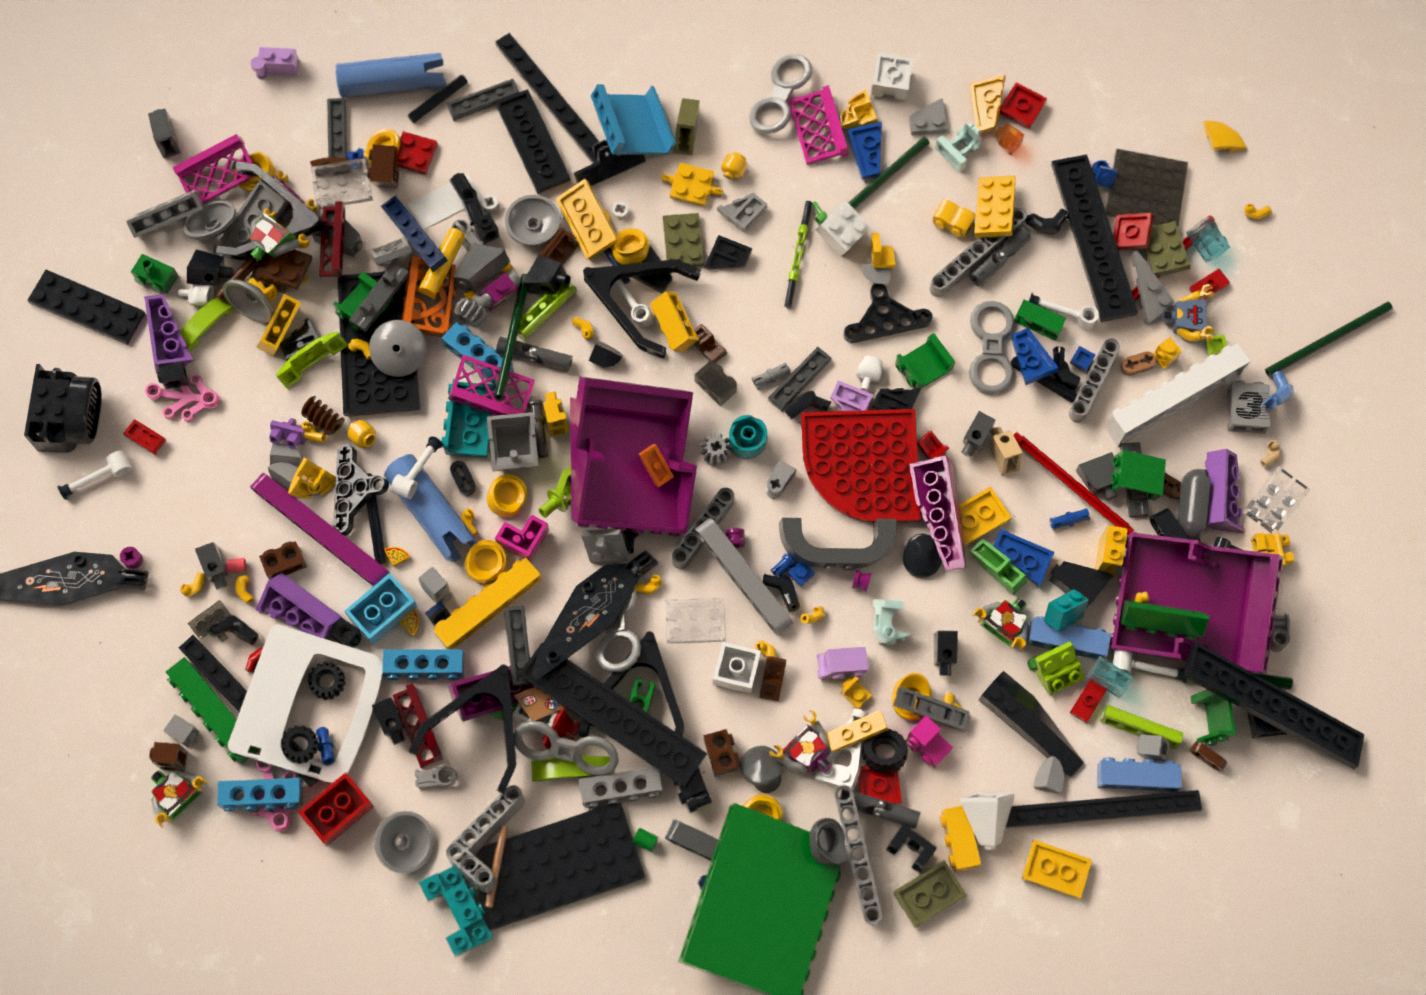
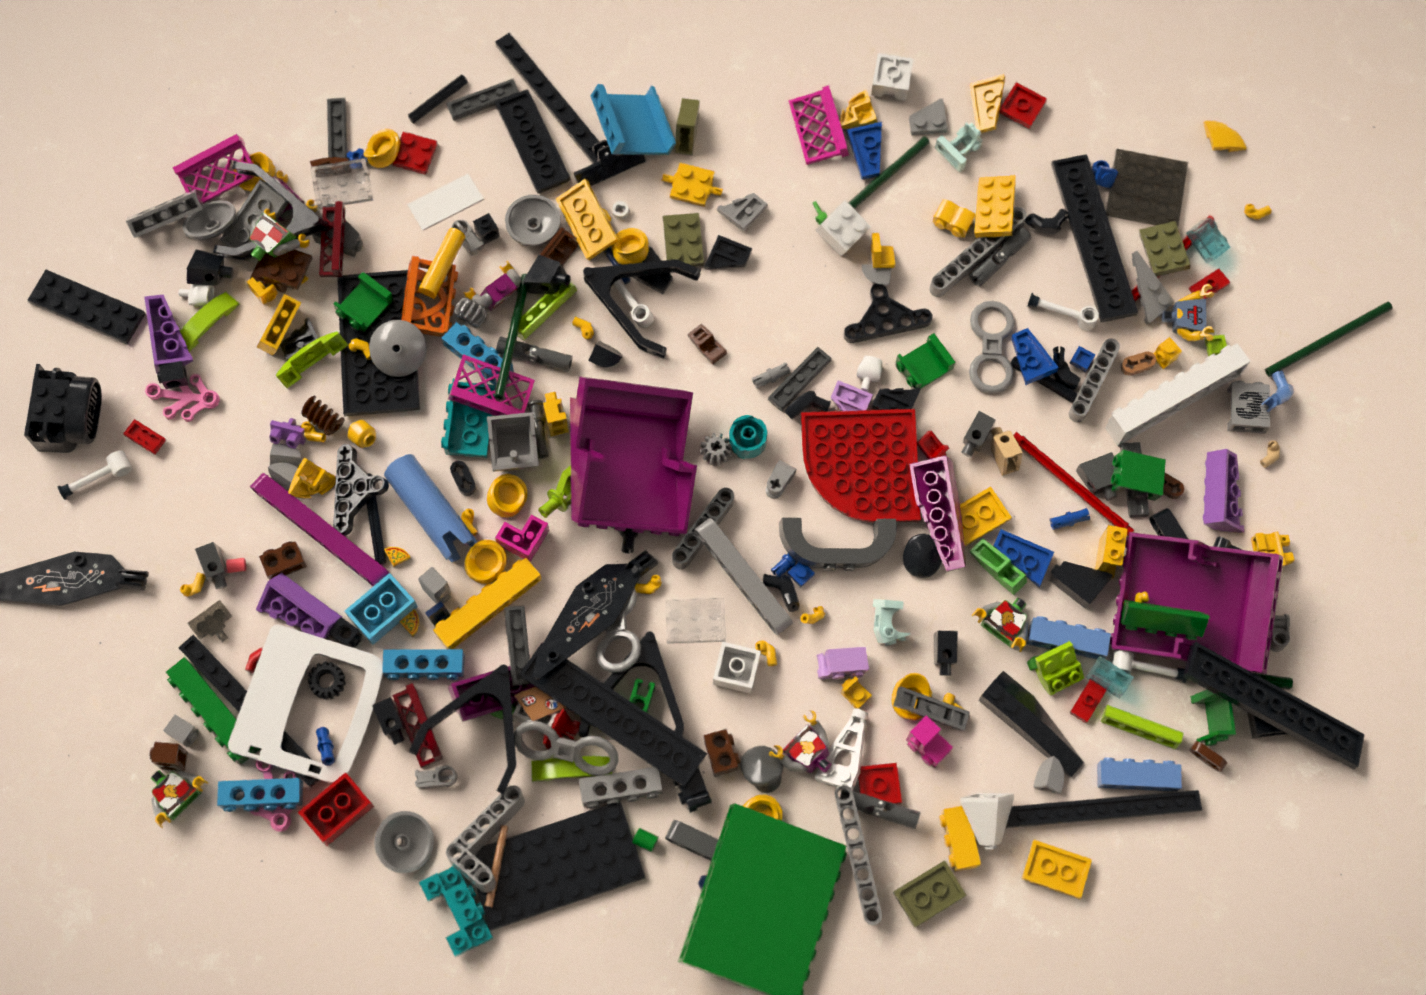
(131, 562): magenta wheel -> none
(154, 274): green brick -> none
(163, 133): dark grey slope -> none
(237, 627): black arm -> none
(240, 274): reddish brown axle -> none
(240, 589): yellow arm -> none
(248, 300): light grey dish -> none
(276, 60): lavender hinge -> none
(290, 735): black tyre -> none
(379, 297): dark grey hinge -> none
(383, 166): reddish brown brick -> none
(385, 253): light grey plate -> none
(389, 75): medium blue piece -> none
(405, 485): white piece -> none
(414, 233): dark blue plate -> none
(464, 191): black piece -> none
(479, 266): dark grey slope -> none
(487, 198): white bush -> none
(605, 545): light grey hinge -> none
(656, 465): orange plate -> none
(674, 321): yellow brick -> none
(716, 382): clear smoke brick -> none
(734, 166): yellow head -> none
(735, 536): magenta wheel -> none
(772, 678): reddish brown slope -> none
(781, 94): light grey bar -> none
(794, 275): piece -> none
(828, 842): dark grey piece -> none
(856, 731): yellow plate -> none
(861, 581): magenta wheel -> none
(883, 765): black tyre -> none
(915, 843): black panel -> none
(1009, 137): clear orange brick -> none
(1039, 320): green piece -> none
(1066, 610): teal brick -> none
(1133, 231): red plate -> none
(1153, 747): light grey brick -> none
(1194, 503): dark grey brick -> none
(1273, 504): clear piece -> none

